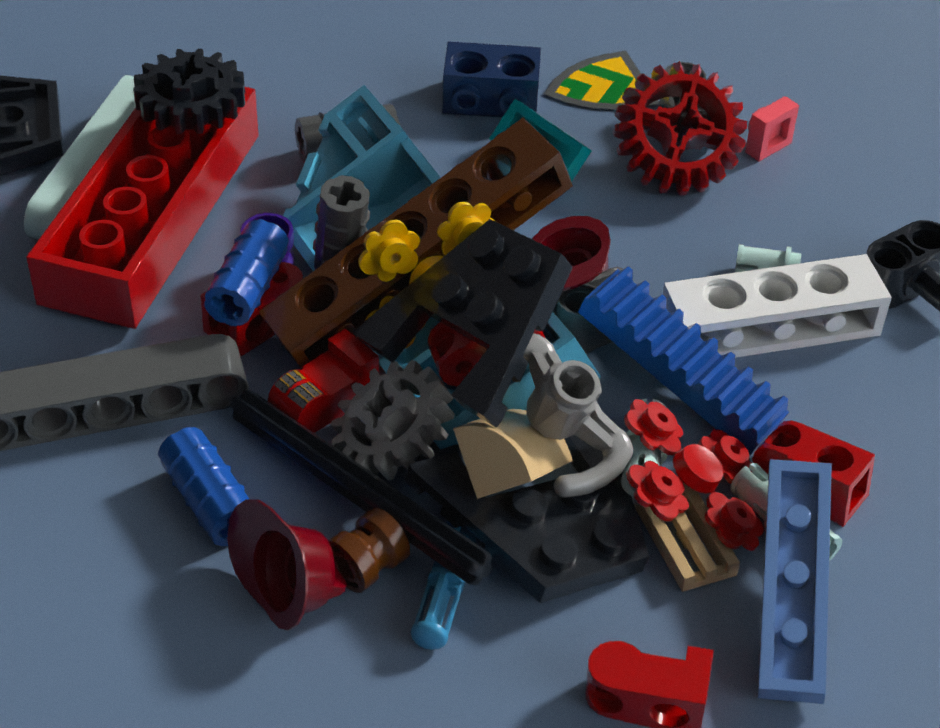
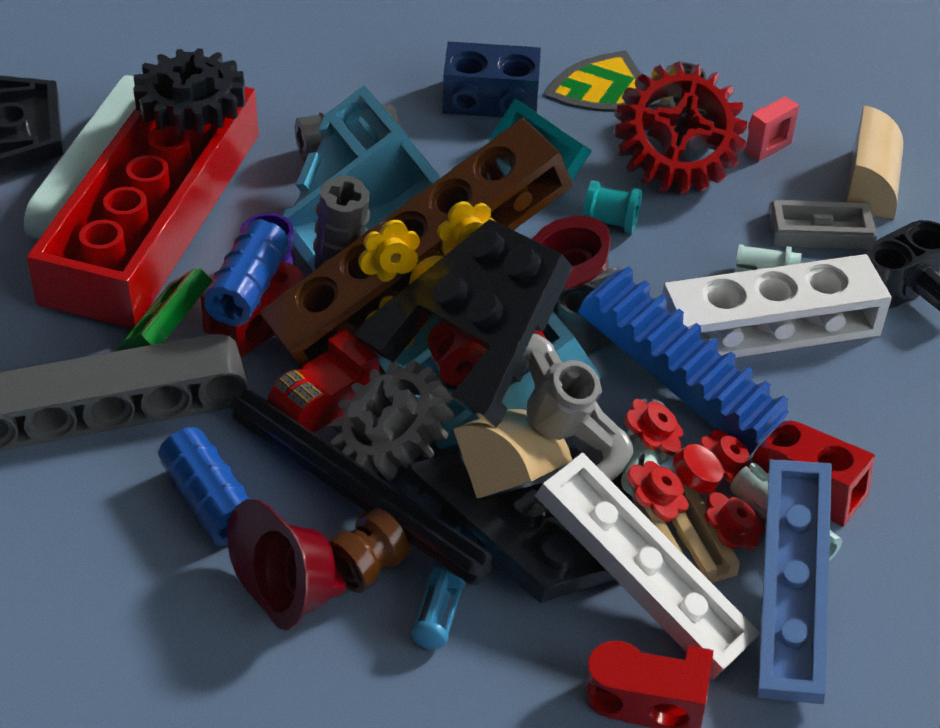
(167, 310): none -> green tile
(613, 206): none -> teal bush
(646, 562): none -> white plate
(821, 224): none -> light grey tile
(876, 163): none -> tan brick

